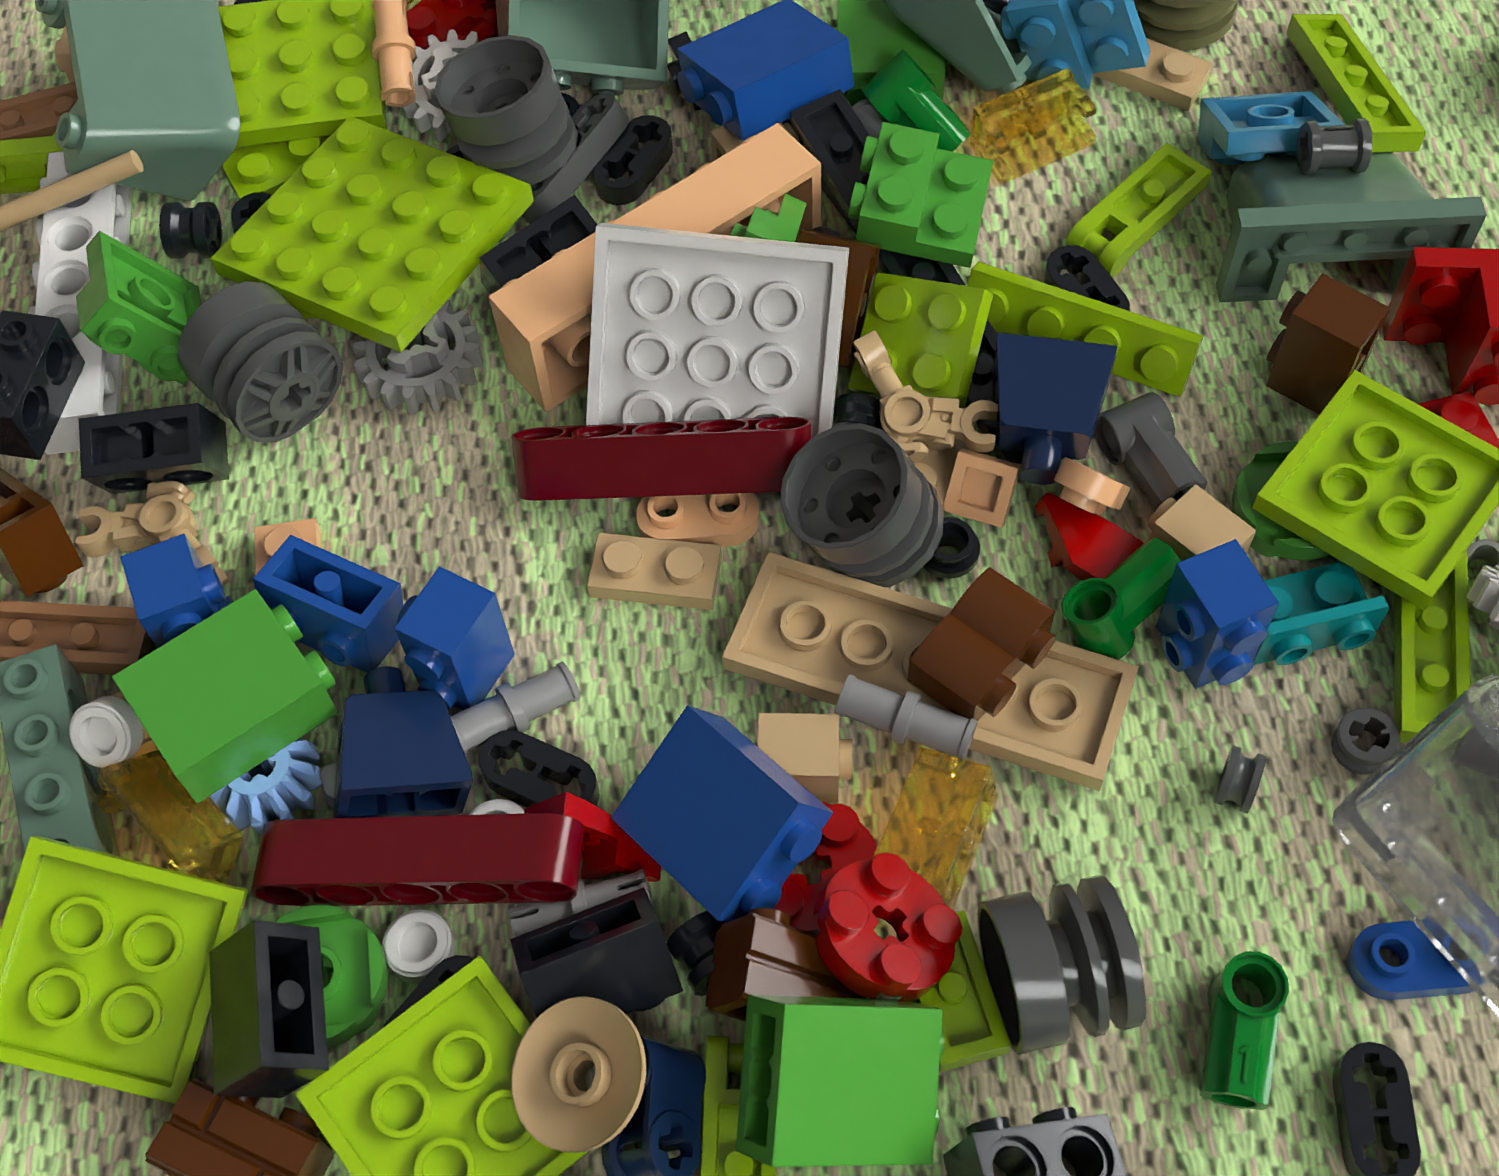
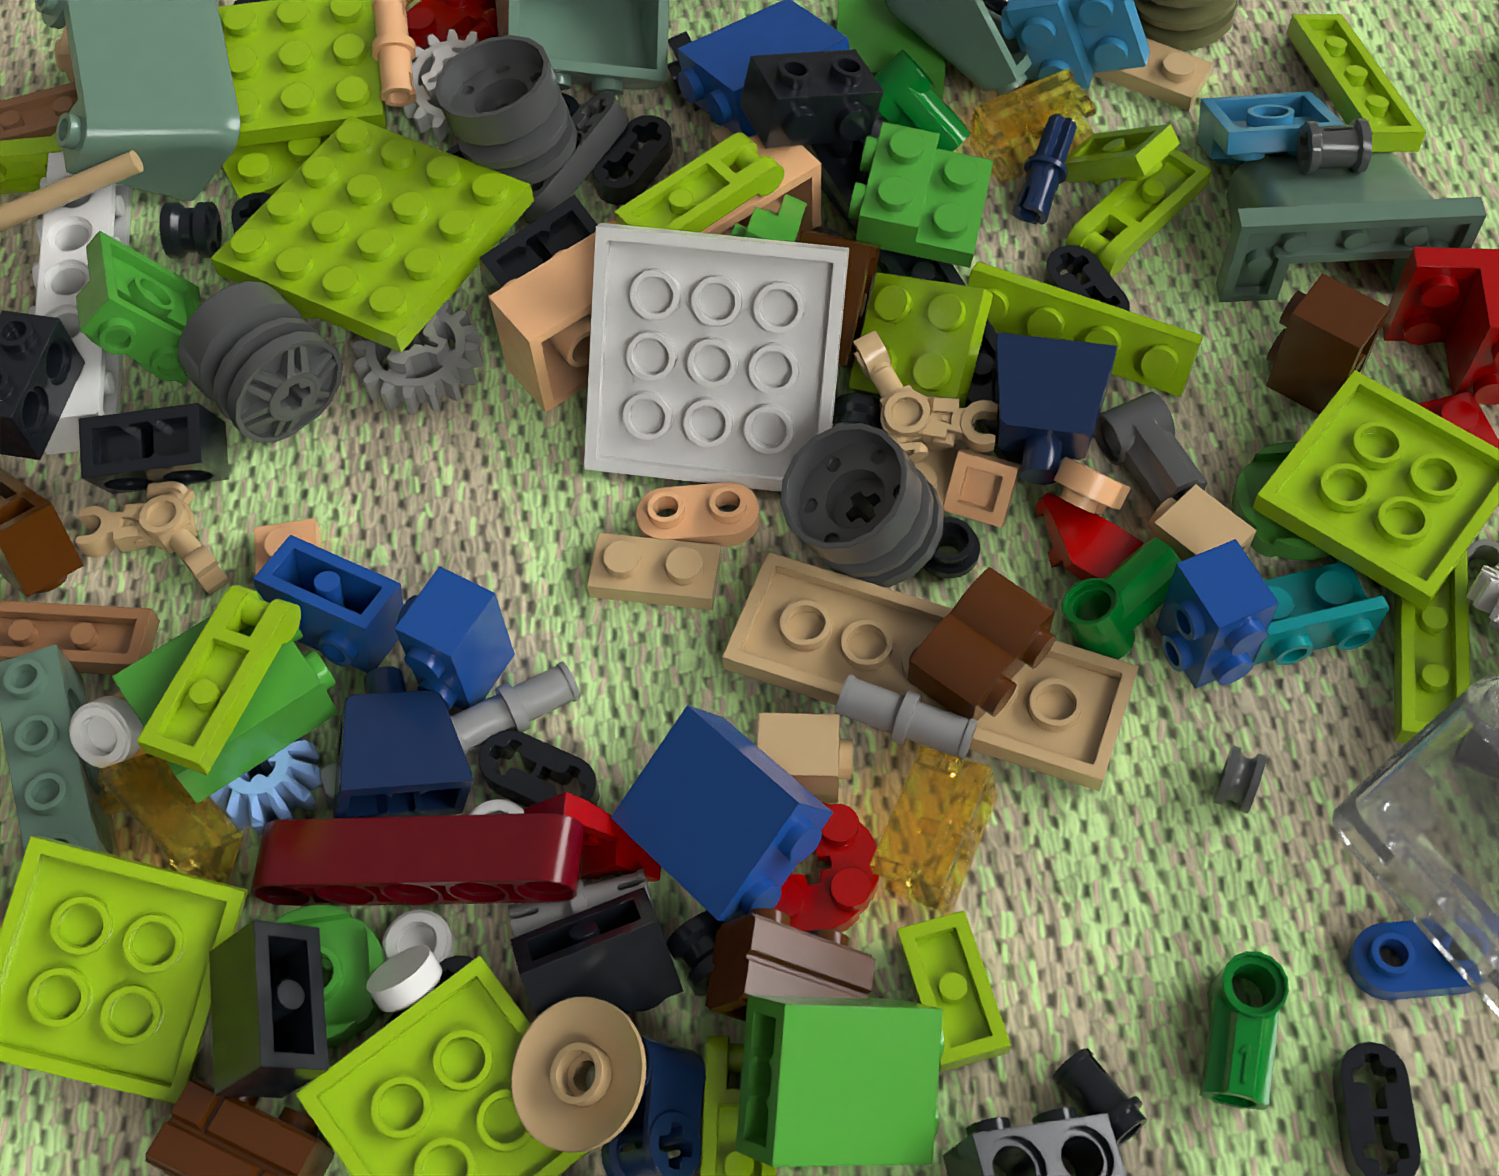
(172, 588): blue brick -> none
(218, 679): none -> lime plate
(404, 979): none -> white tile
(657, 458): dark red beam -> none
(705, 188): none -> lime plate
(810, 98): none -> black brick
(906, 901): red plate -> none
(1045, 170): none -> dark blue axle
(1074, 960): dark grey wheel -> none
(1099, 1094): none -> black pin
(1121, 154): none -> lime plate
(1353, 724): dark grey bush -> none

